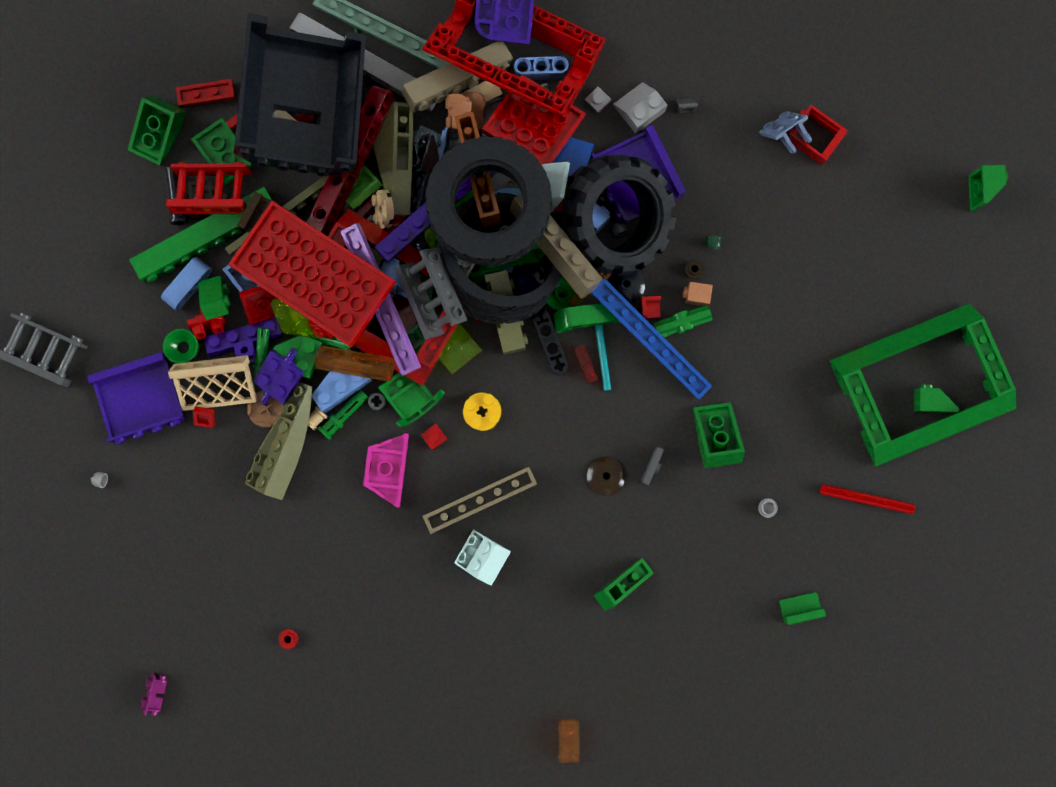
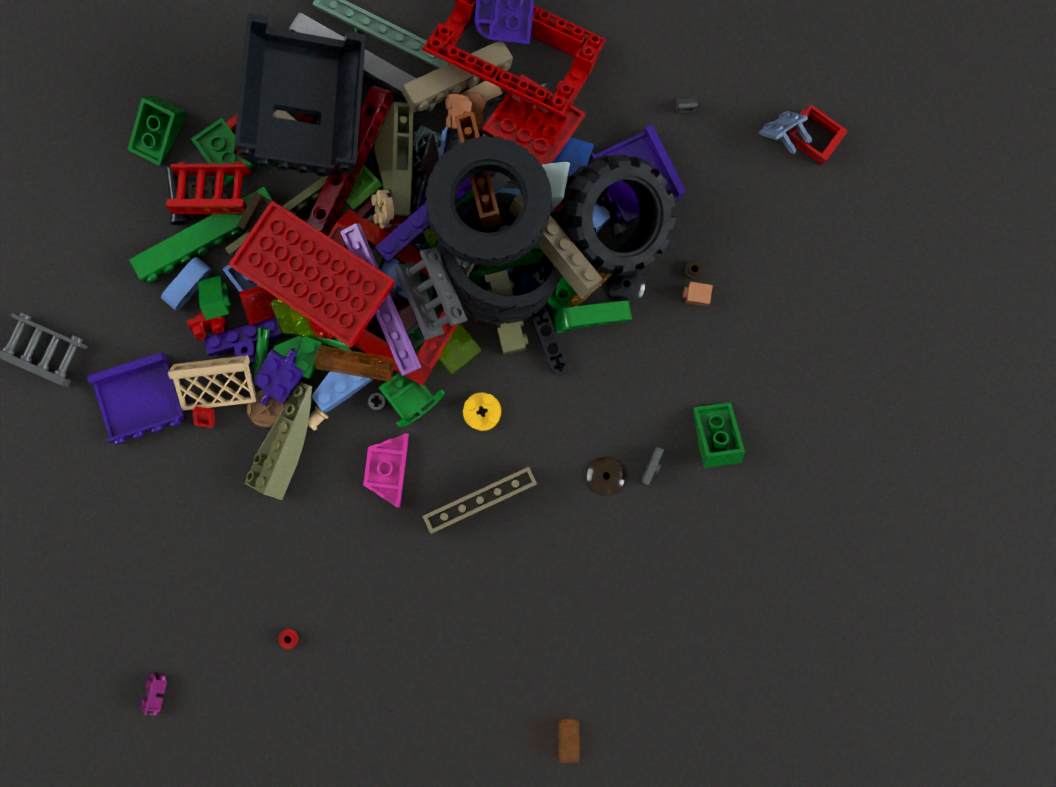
(99, 479): light grey hinge -> none
(172, 342): green piece -> none
(205, 93): red plate -> none
(337, 423): green pin -> none
(434, 436): red plate -> none
(482, 557): light aqua slope -> none
(549, 63): medium blue beam -> none
(586, 364): clear red axle -> none
(598, 100): light grey plate -> none
(603, 357): teal bar -> none
(623, 584): green slope -> none
(640, 106): light grey slope -> none
(650, 307): red panel -> none
(651, 339): blue plate -> none
(683, 321): green piece -> none
(713, 242): clear green bush -> none
(767, 508): light grey plate -> none
(801, 608): green panel -> none
(867, 499): red axle -> none
(874, 433): green slope -> none
(932, 401): green slope -> none
(985, 184): green slope -> none

